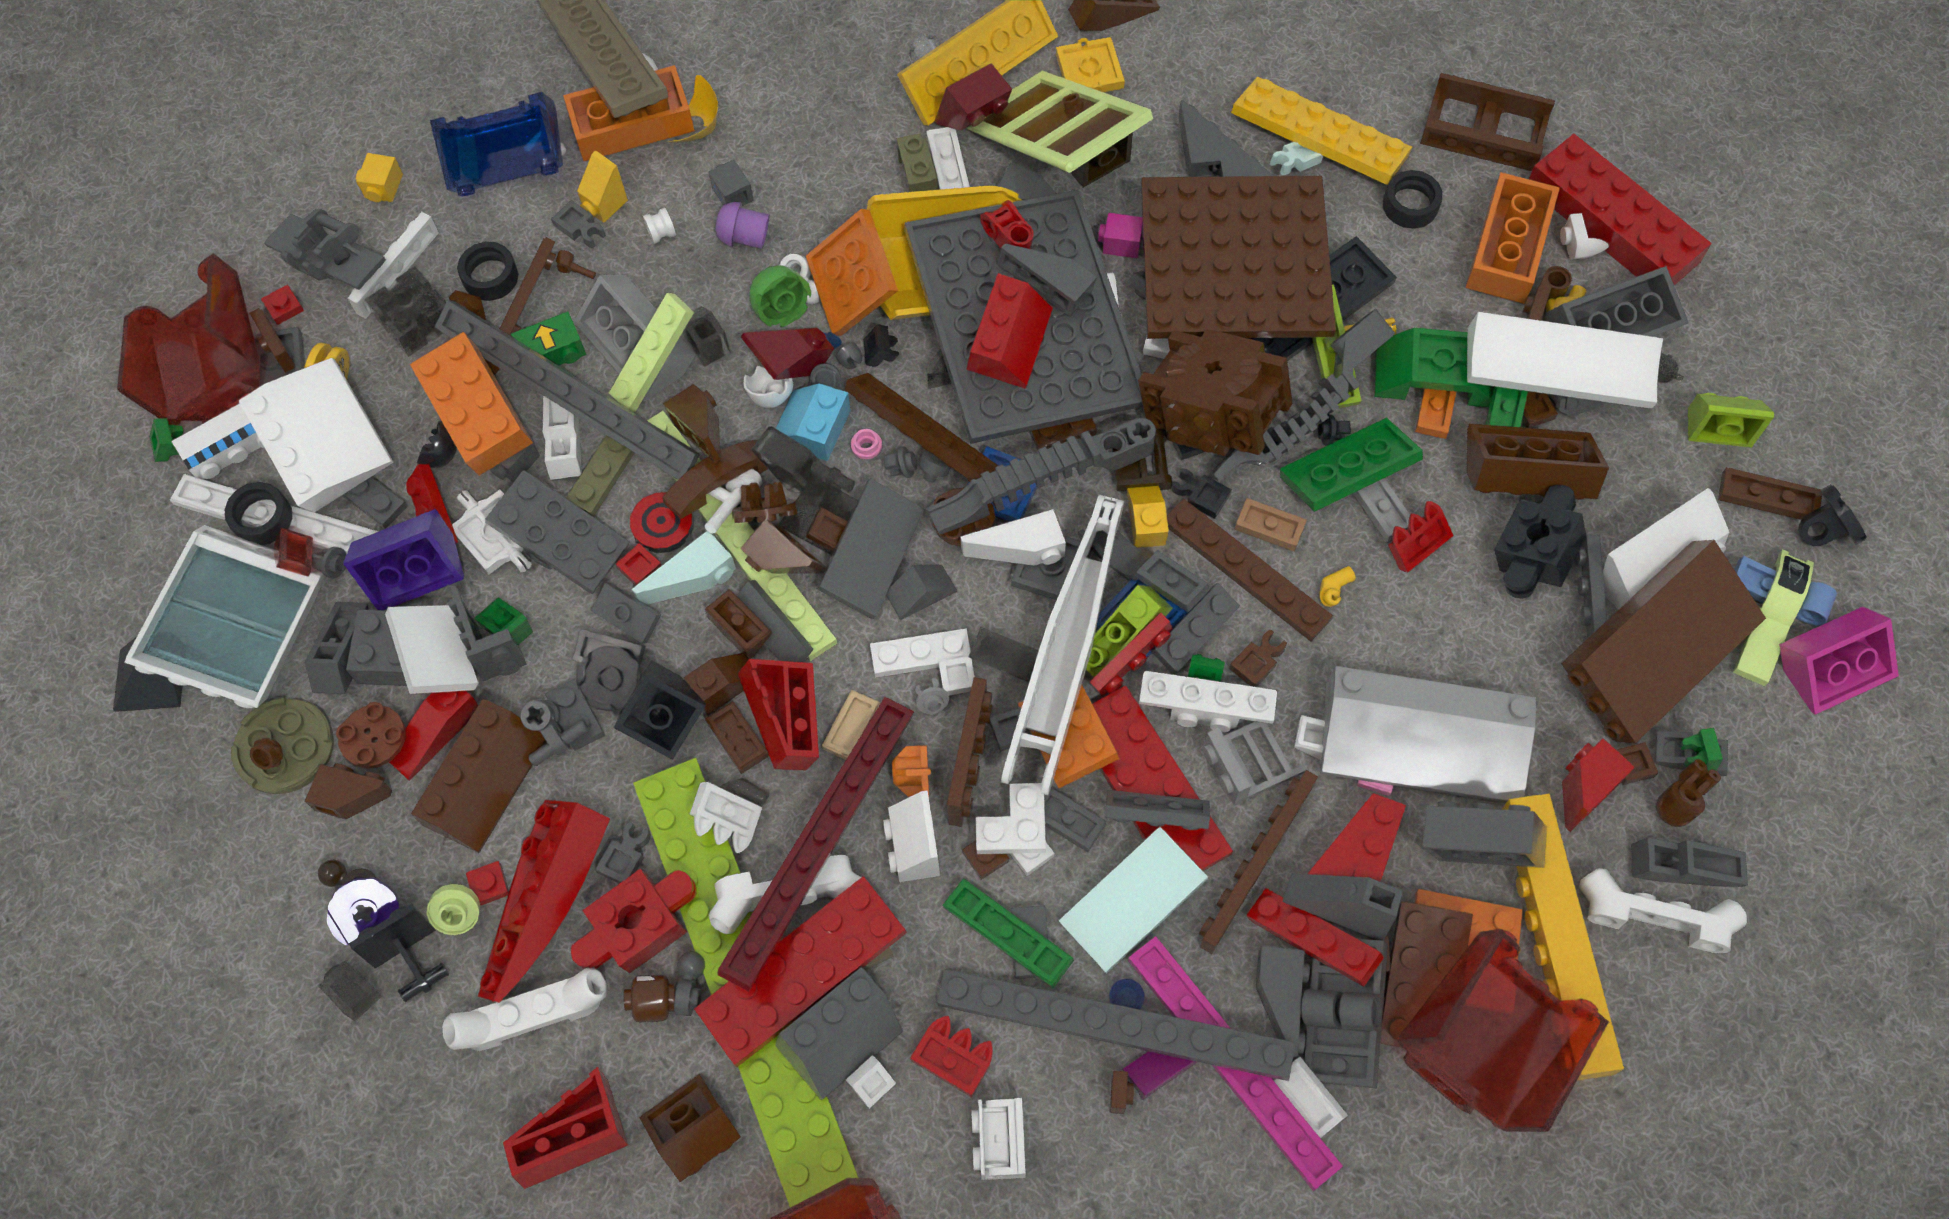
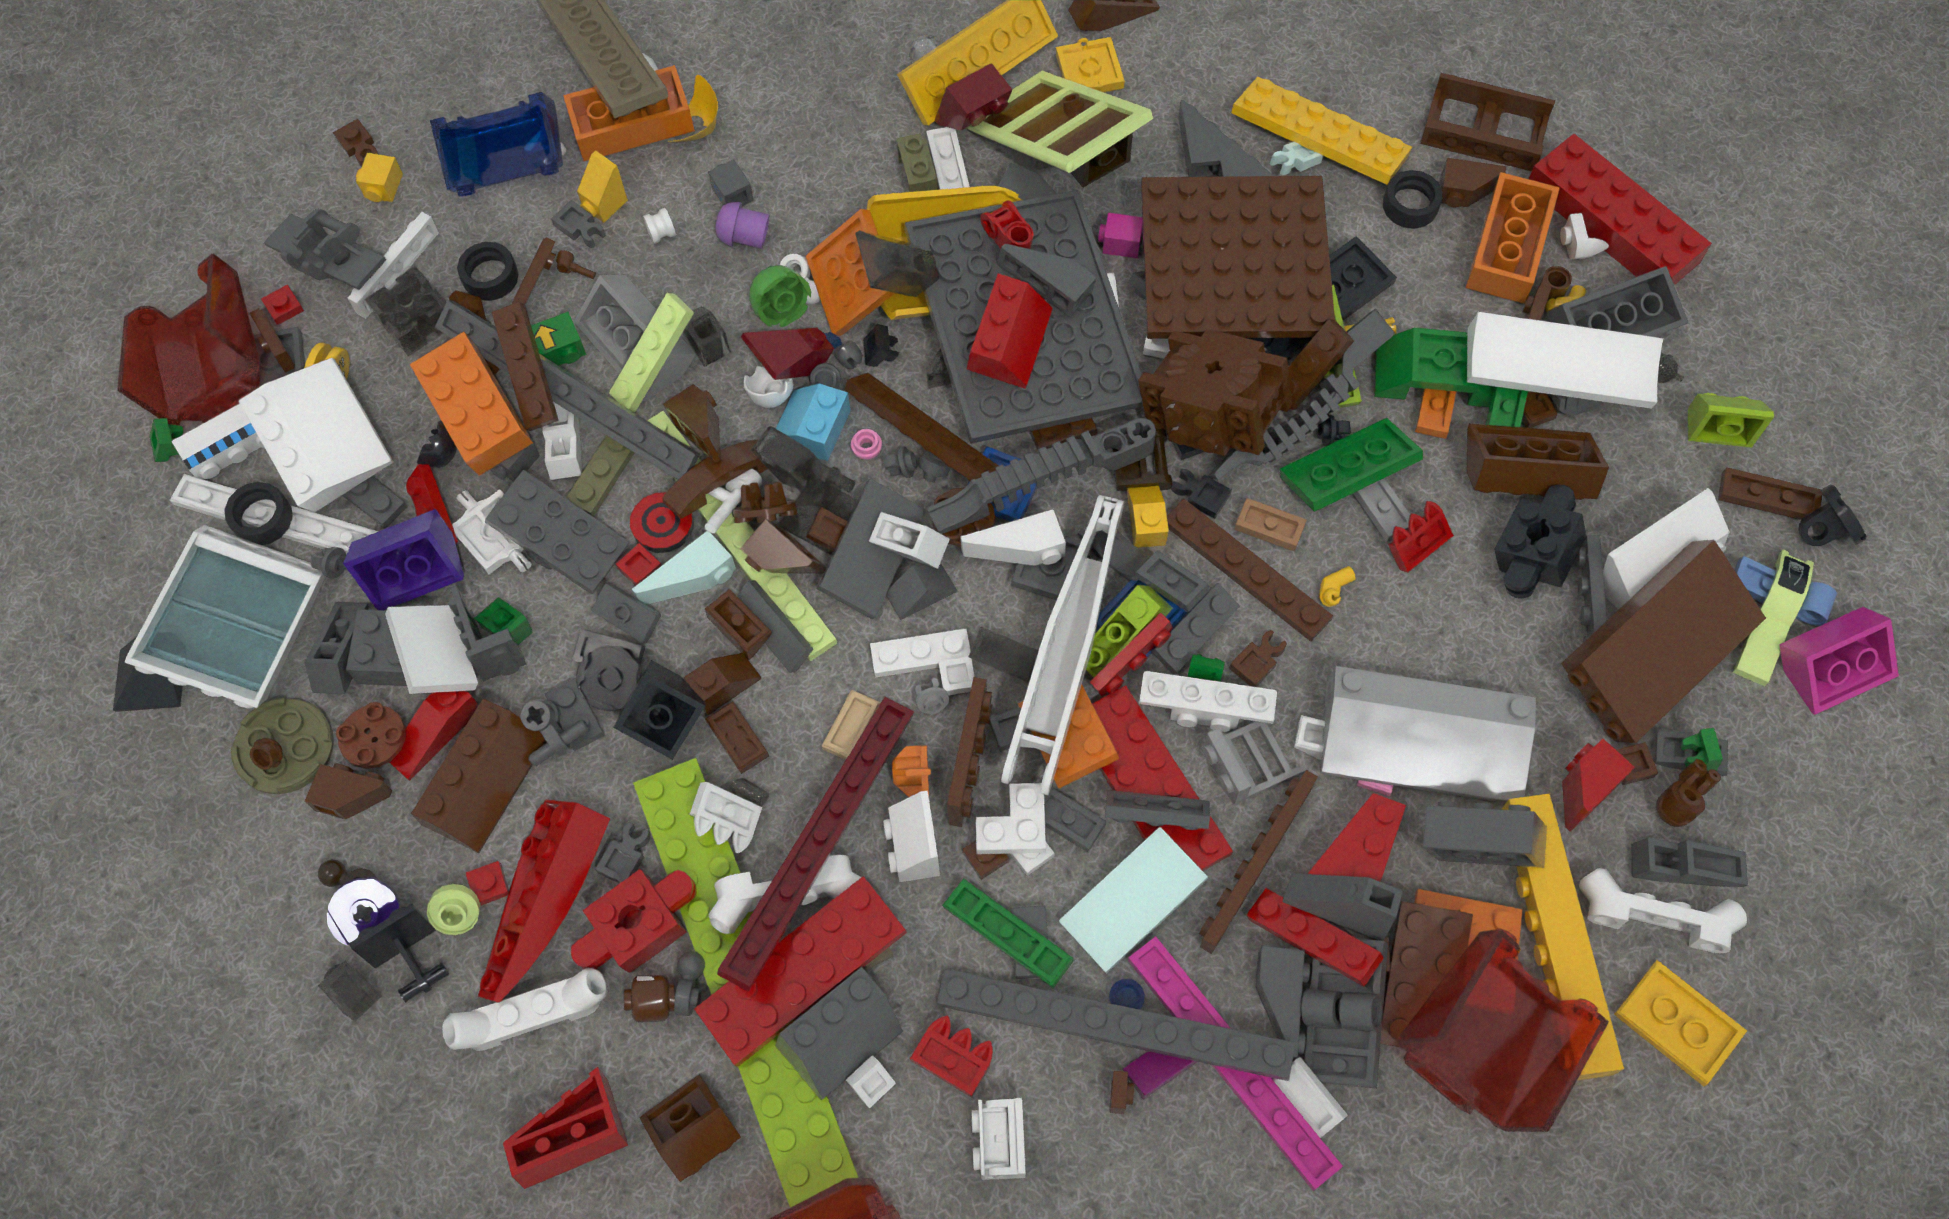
(293, 552): clear red slope -> none
(355, 140): none -> reddish brown plate
(525, 366): none -> reddish brown plate
(784, 710): red wedge -> none
(896, 264): none -> clear smoke slope
(909, 539): none -> white slope
(1317, 360): none -> reddish brown plate
(1467, 181): none -> reddish brown slope
(1680, 1023): none -> yellow tile

